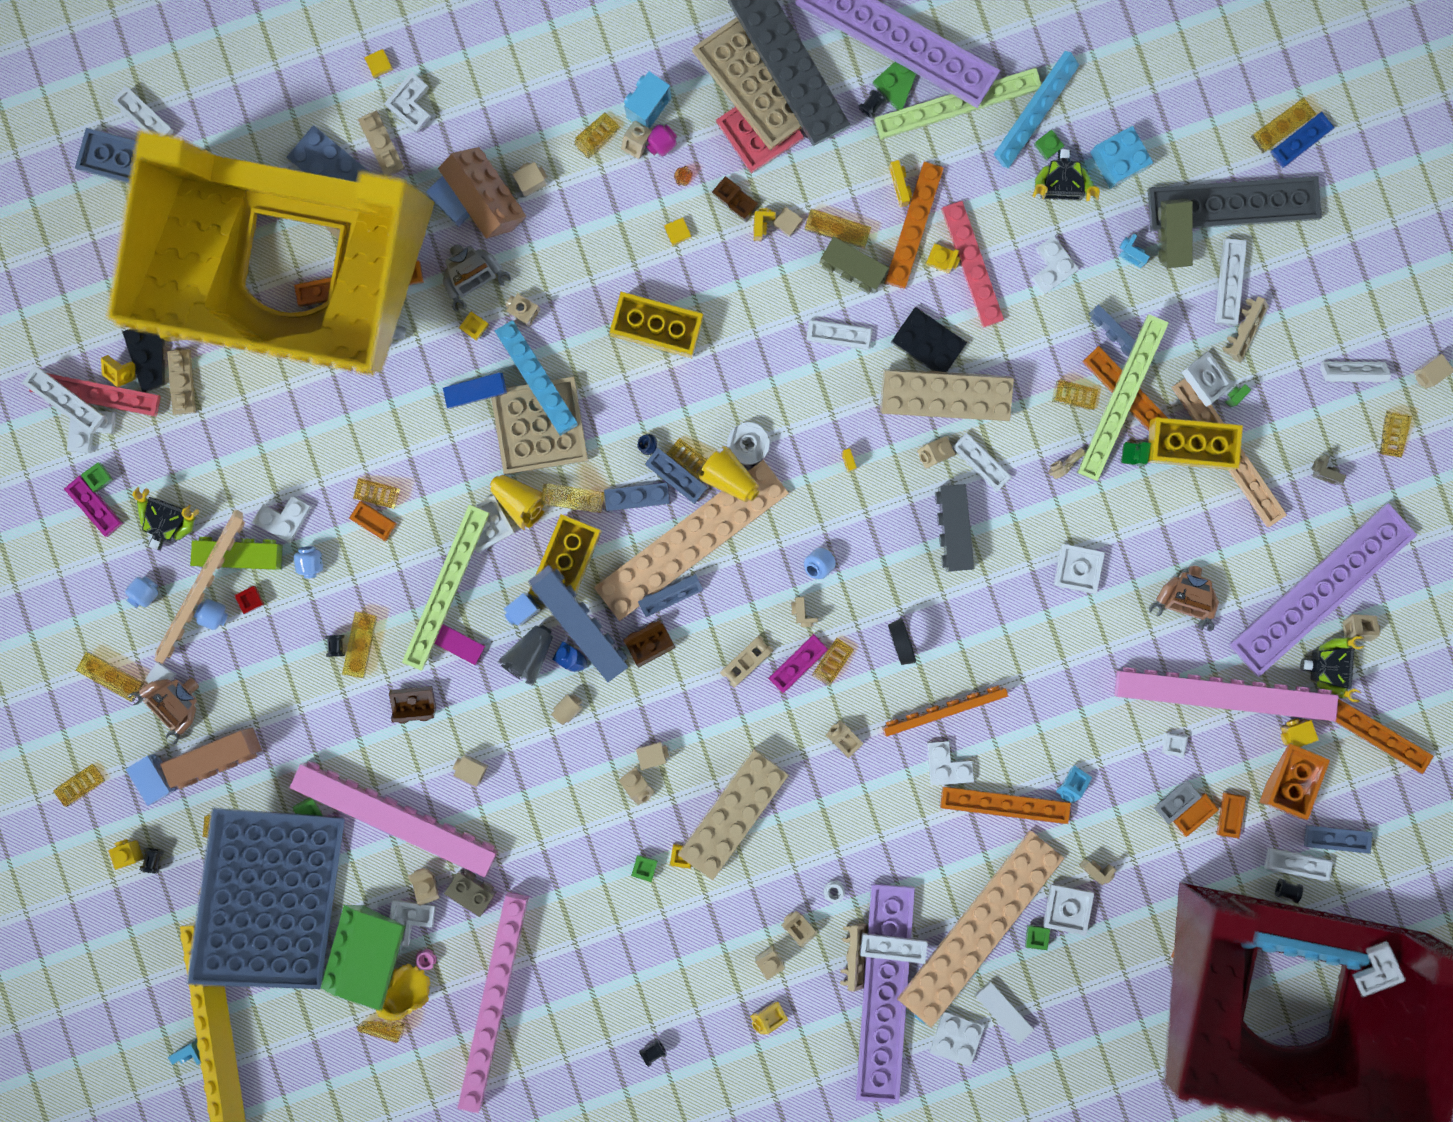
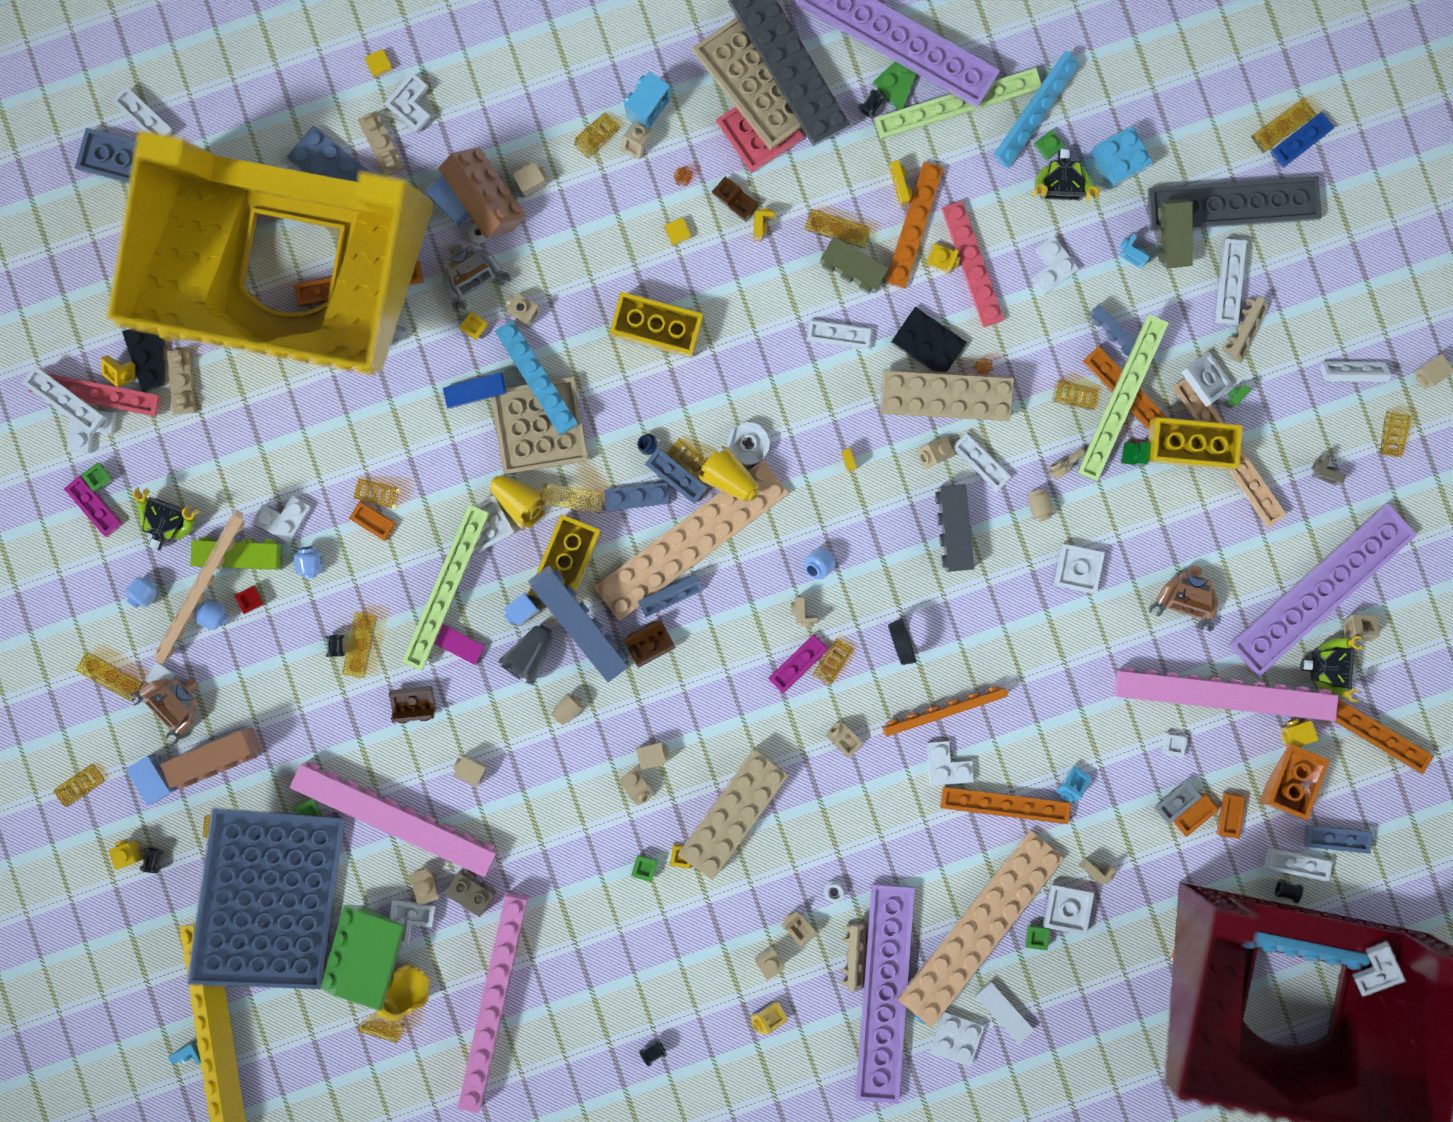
(425, 965): bright pink plate -> none
(476, 239): none -> white plate
(570, 658): blue plate -> none
(661, 140): dark pink head -> none
(746, 661): tan plate -> none
(787, 221): tan tile -> none
(893, 948): white plate -> none
(983, 366): none -> clear orange plate
(1040, 505): none -> tan brick

